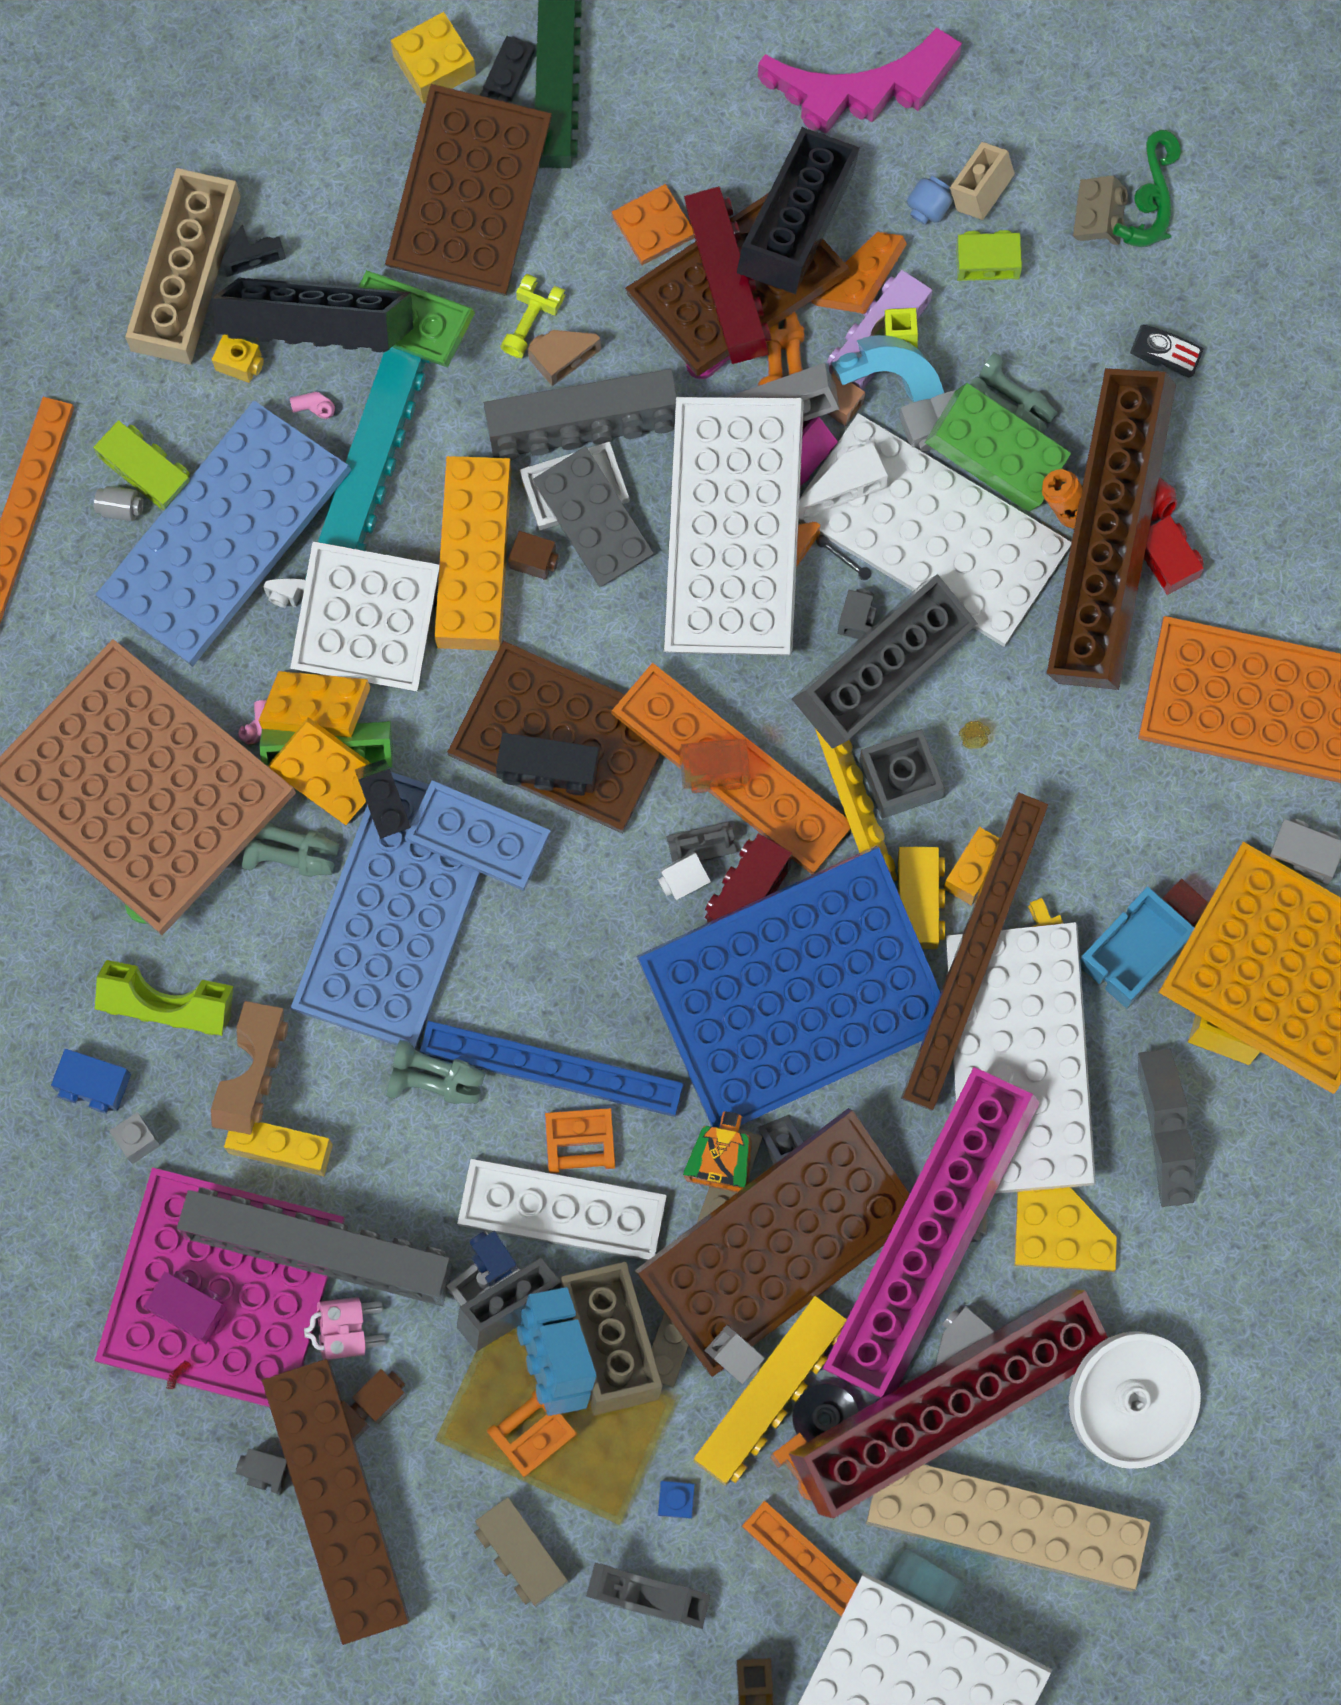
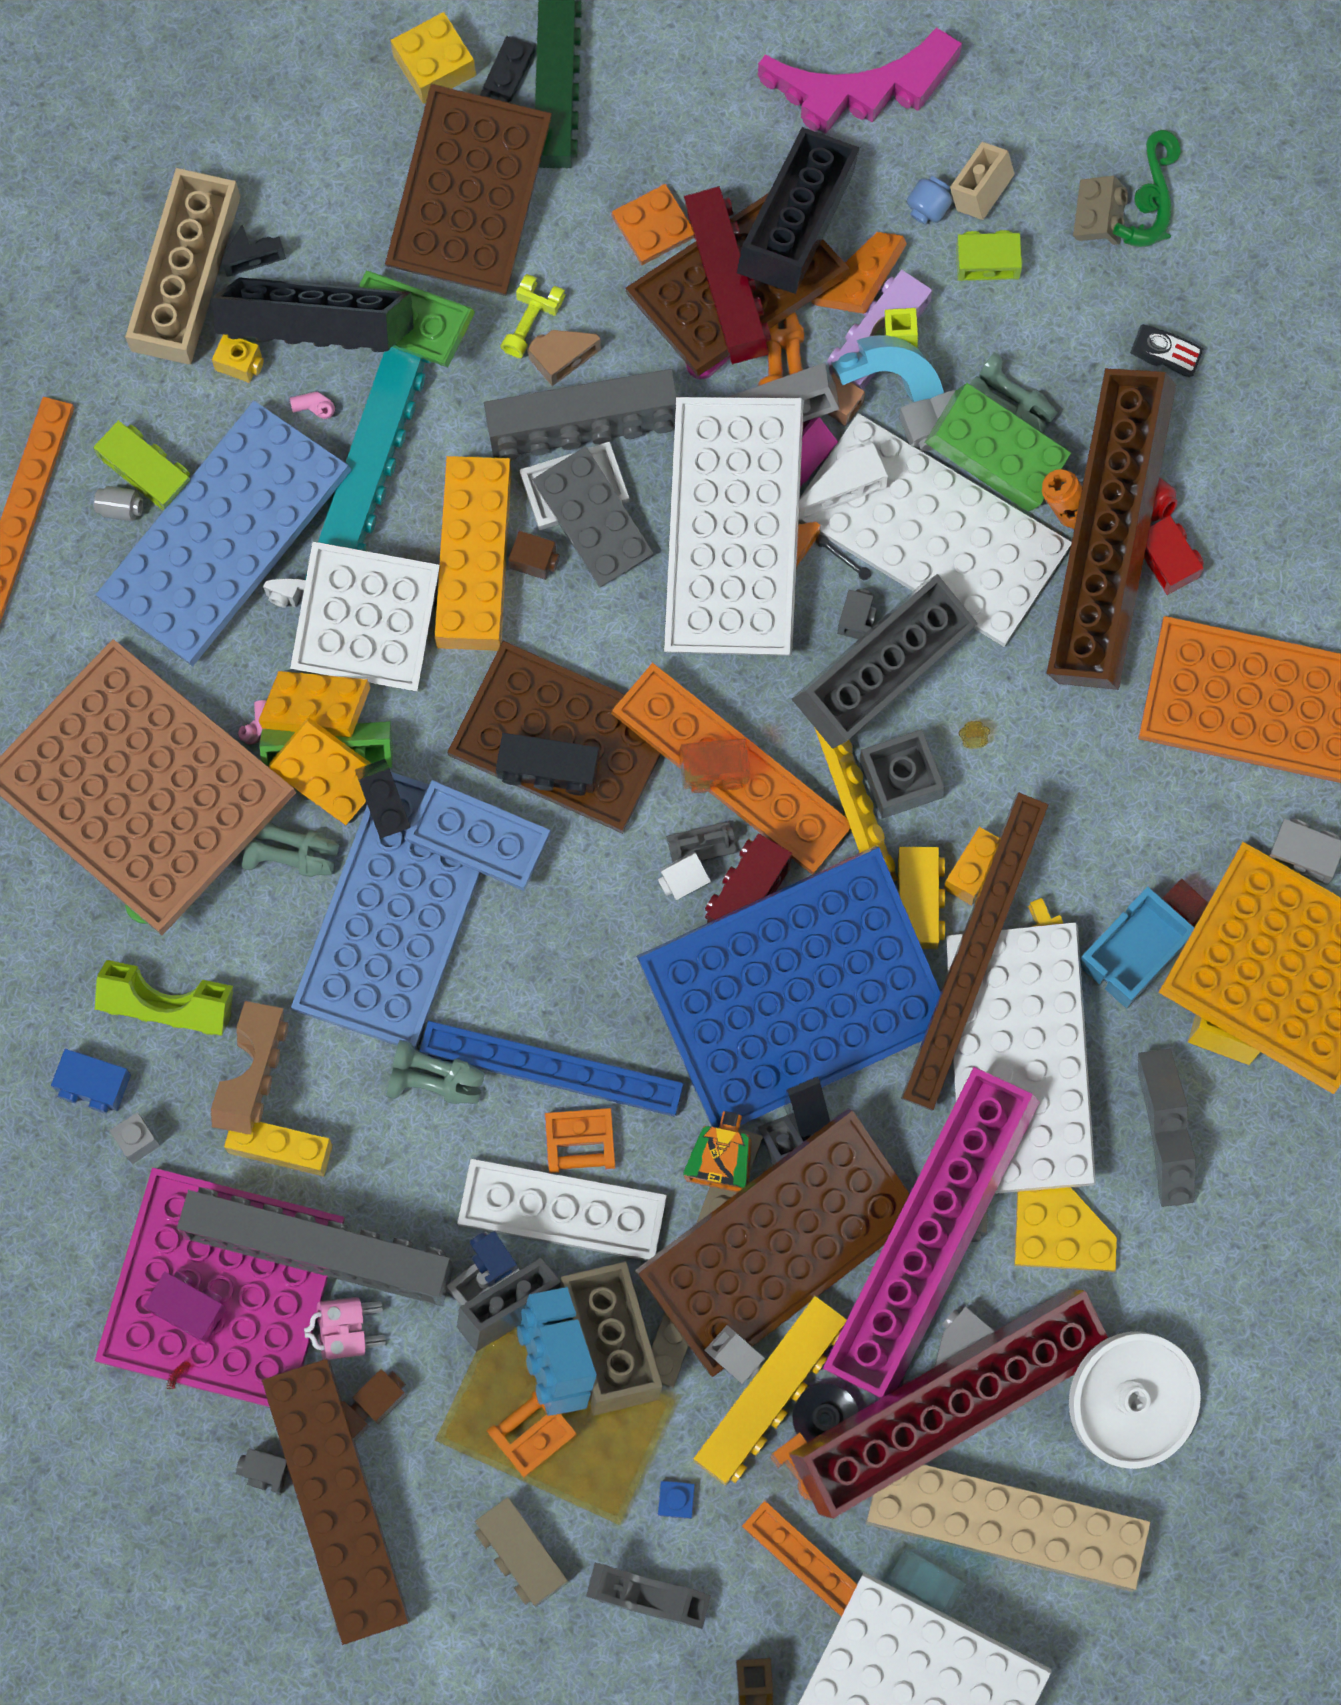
(807, 1107): none -> black slope

